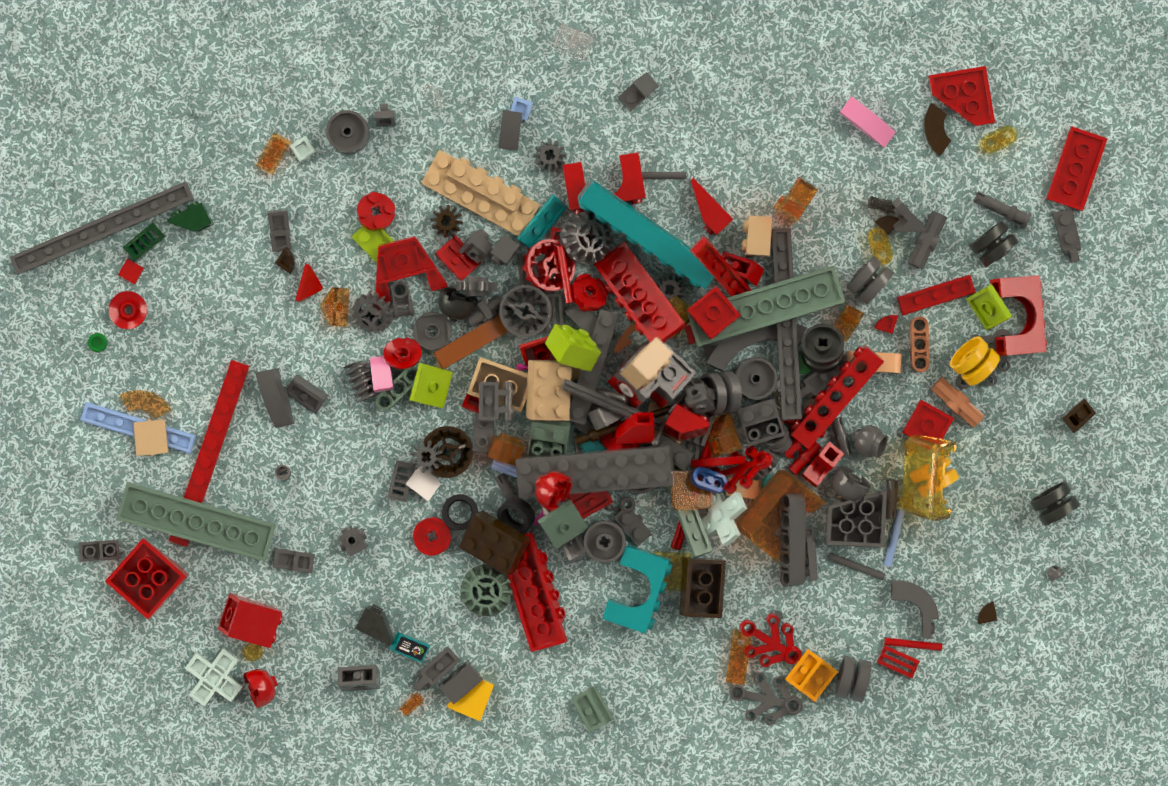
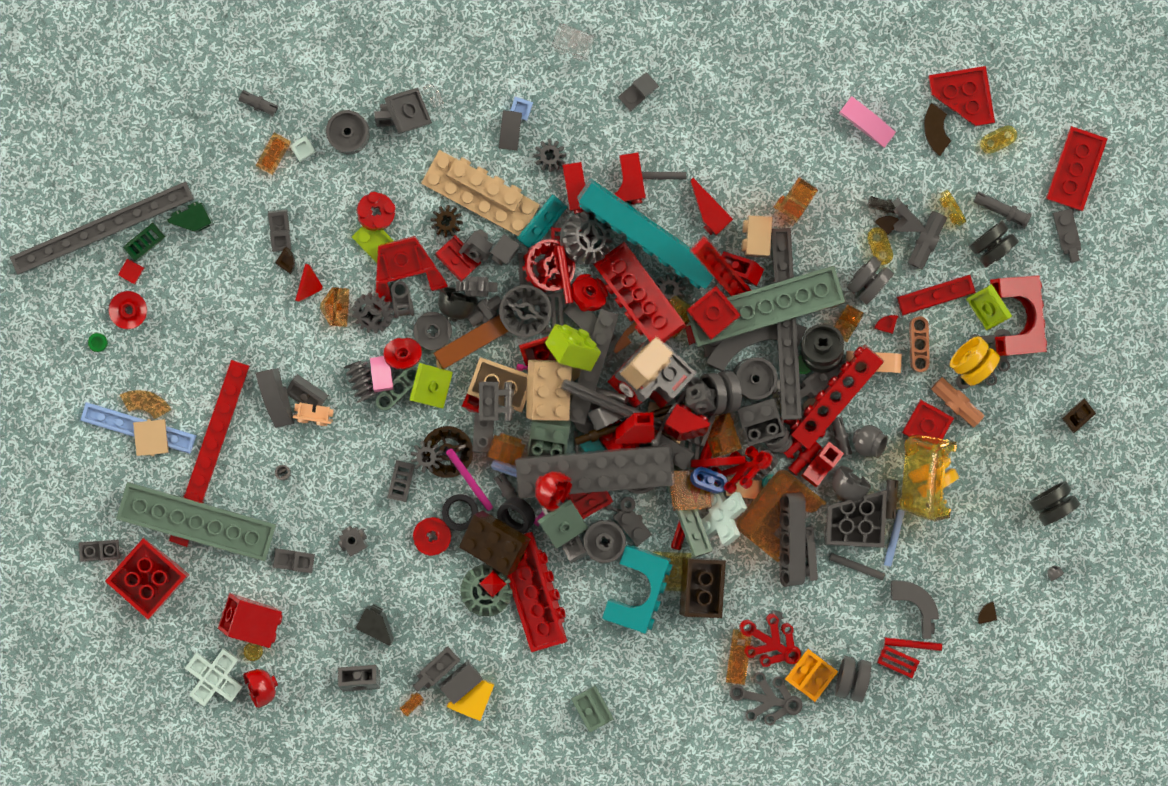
(258, 103): none -> dark grey pin
(305, 414): none -> light nougat hinge
(408, 110): none -> dark grey plate
(409, 647): tile -> none
(423, 483): white sticker -> none
(469, 479): none -> dark pink bar
(492, 583): none -> red slope
(948, 201): none -> clear yellow plate

